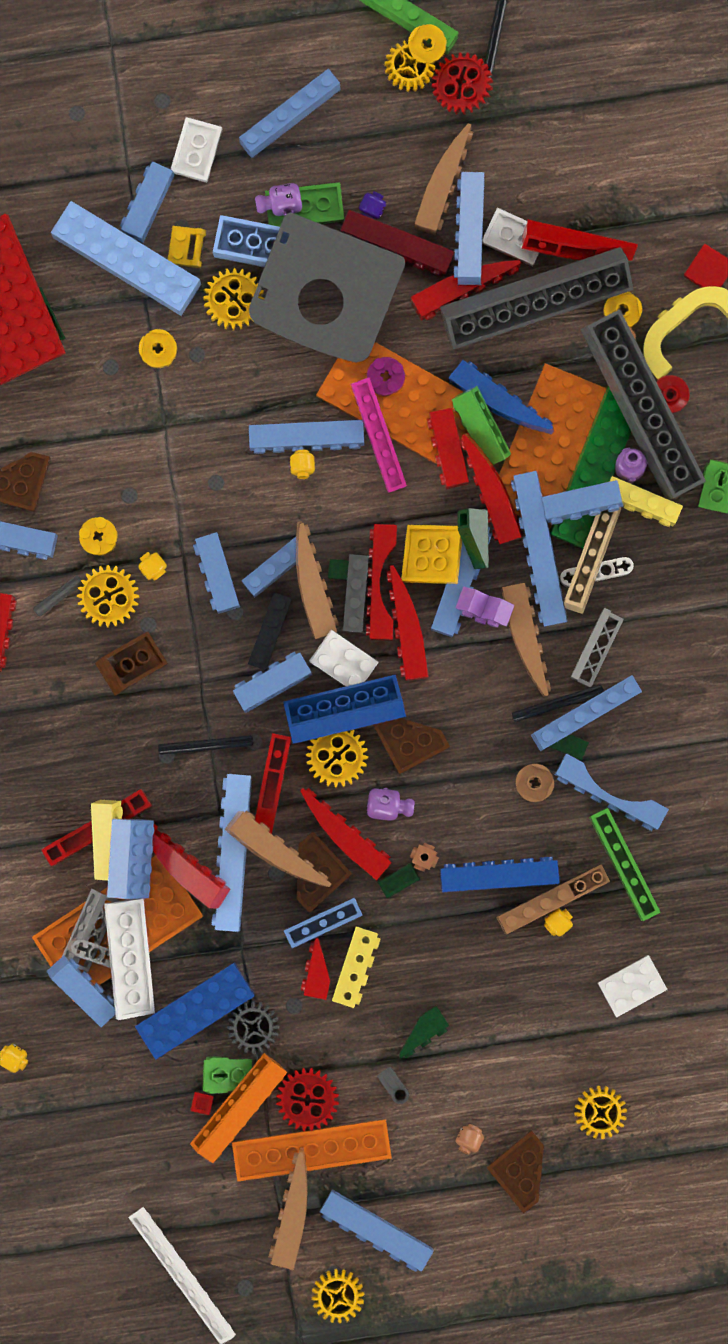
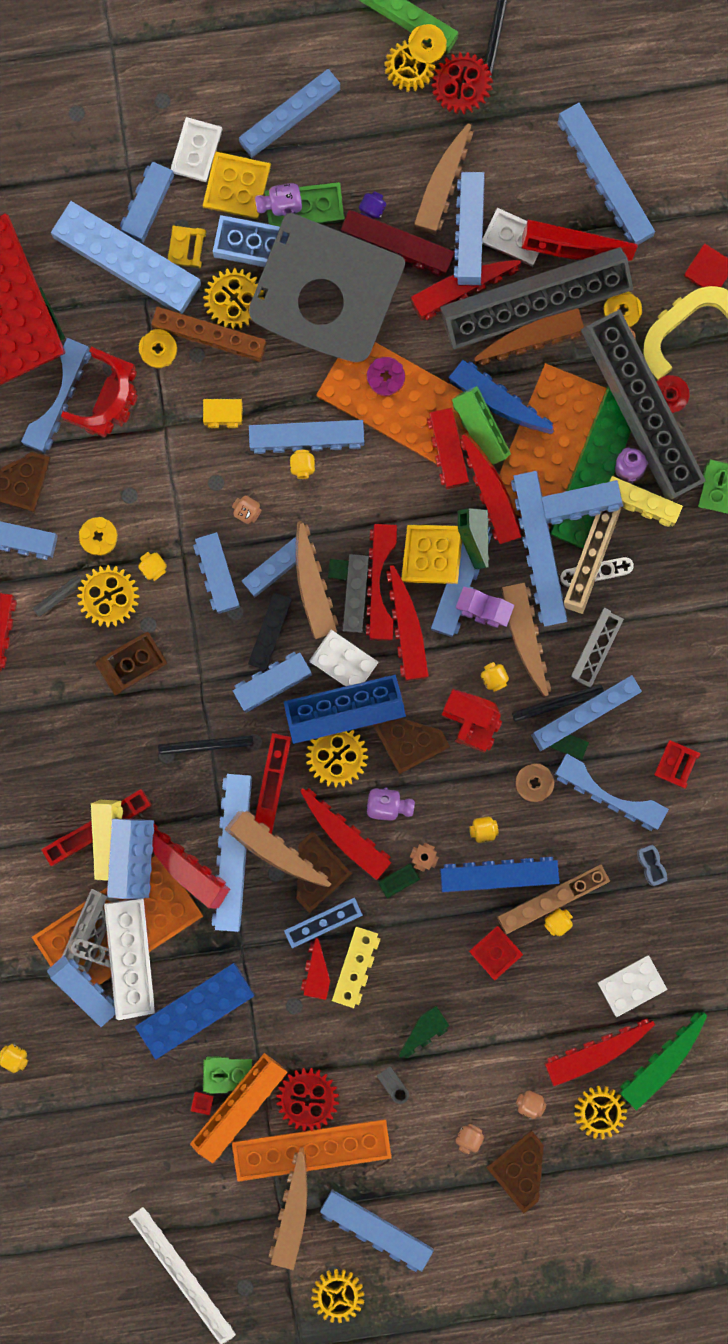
(40, 432): none -> medium blue arch
(114, 399): none -> red piece
(209, 334): none -> dark orange brick
(222, 412): none -> yellow brick
(235, 184): none -> yellow plate
(243, 1041): dark grey gear -> none
(246, 509): none -> nougat head
(378, 435): dark pink plate -> none
(478, 719): none -> red piece
(484, 829): none -> yellow head
(494, 676): none -> yellow head
(496, 952): none -> red plate
(531, 1104): none -> nougat head
(534, 335): none -> dark orange slope
(594, 1054): none -> red slope
(605, 174): none -> medium blue brick
(624, 864): bright green brick -> none
(653, 870): none -> sand blue brick
(661, 1065): none -> green slope
(671, 761): none -> red plate

